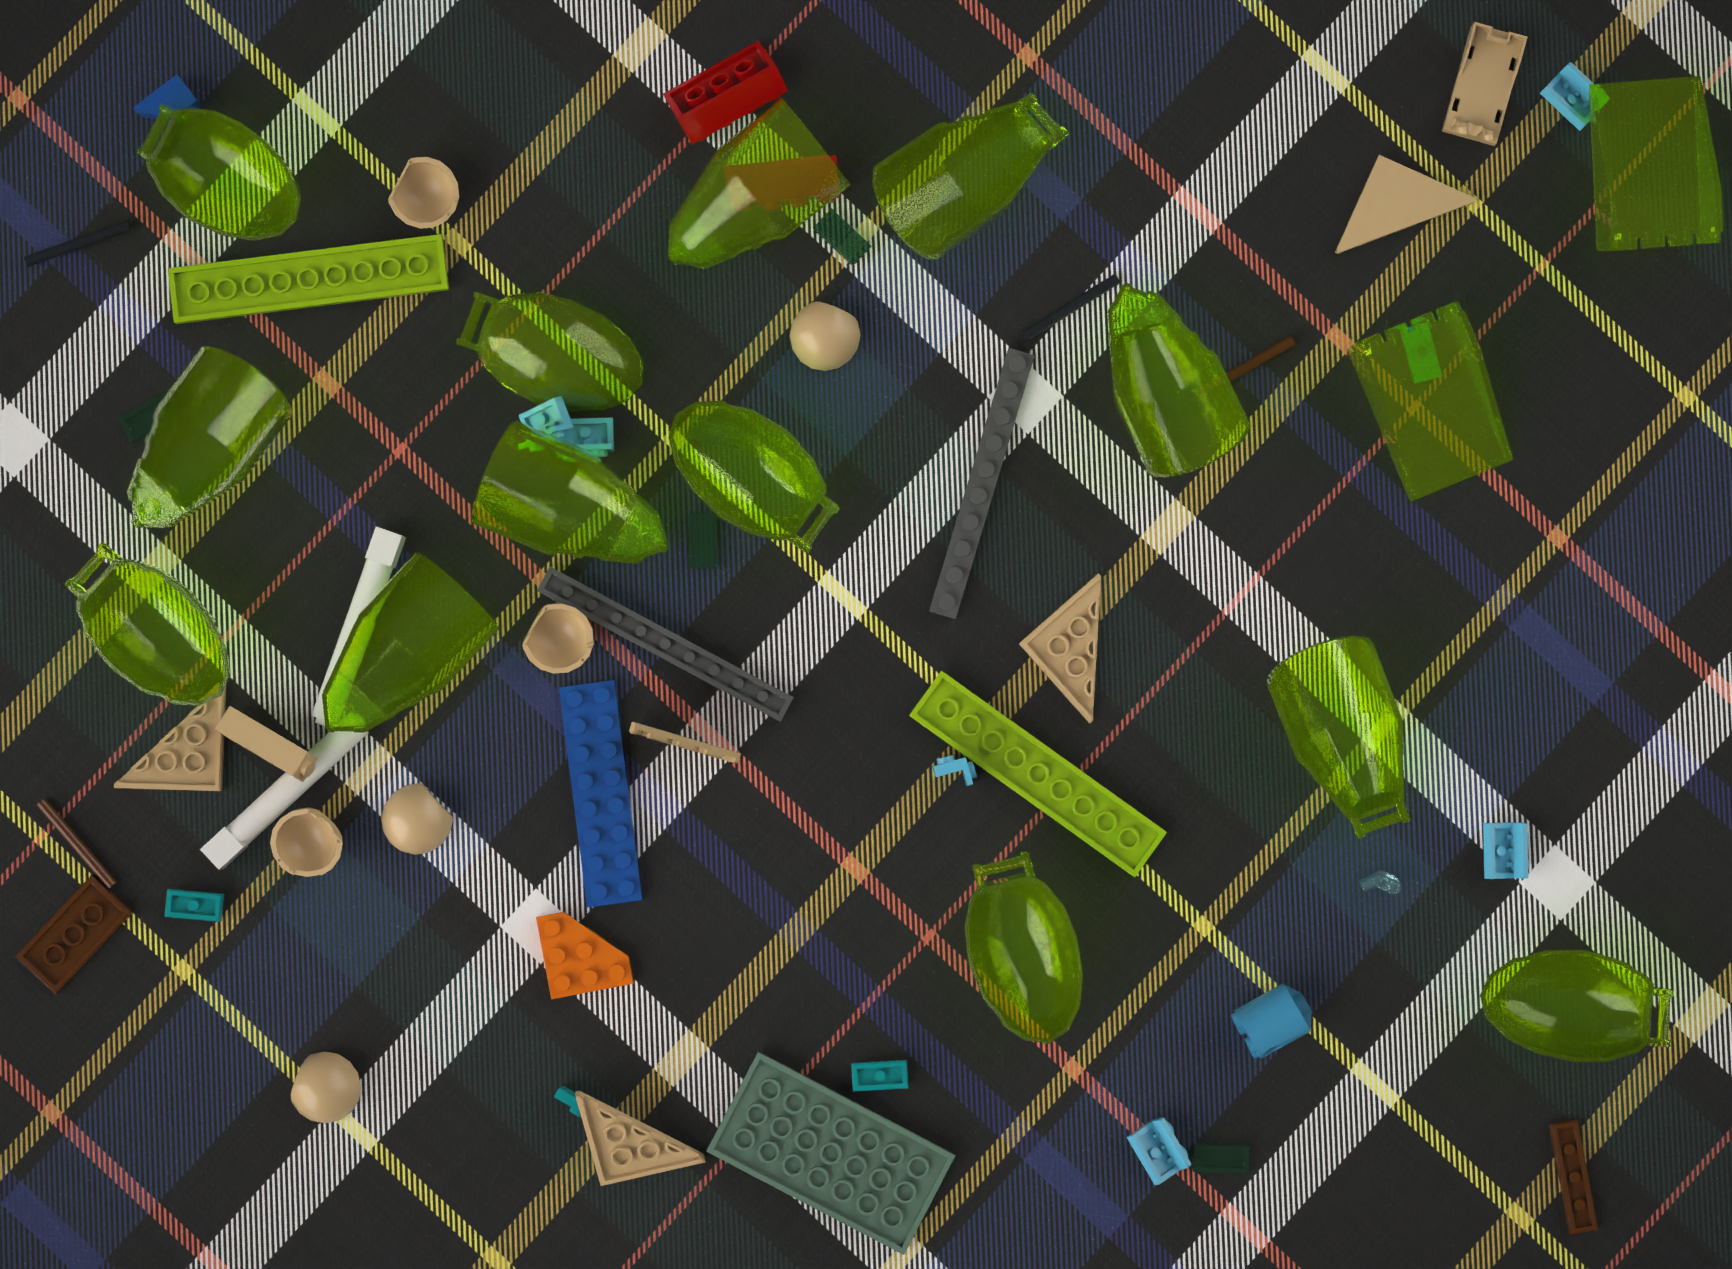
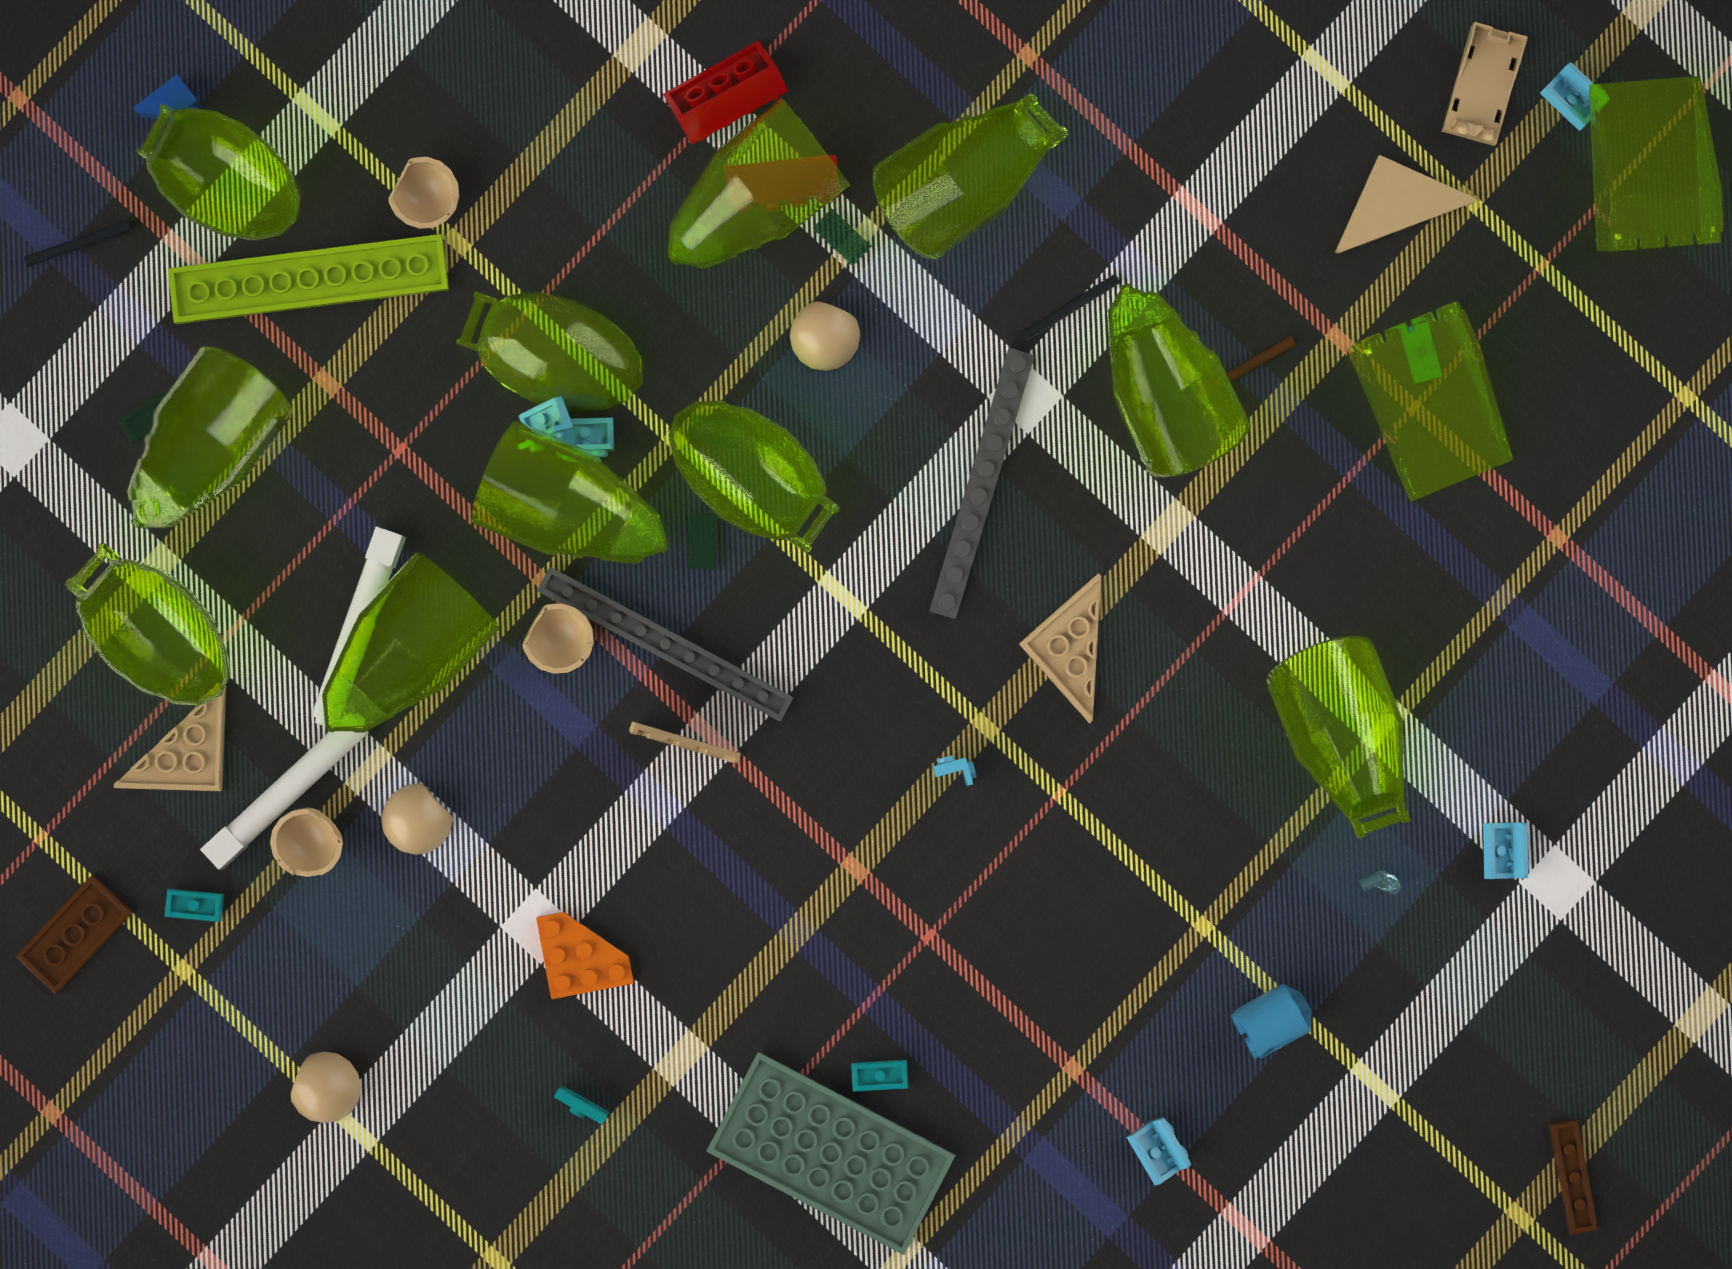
(76, 843): reddish brown bar -> none
(266, 744): tan brick -> none
(600, 793): blue plate -> none
(628, 1147): tan tile -> none
(1023, 951): clear neon green windscreen -> none
(1038, 774): lime plate -> none
(1221, 1158): clear green tile -> none
(1575, 1006): clear neon green windscreen -> none

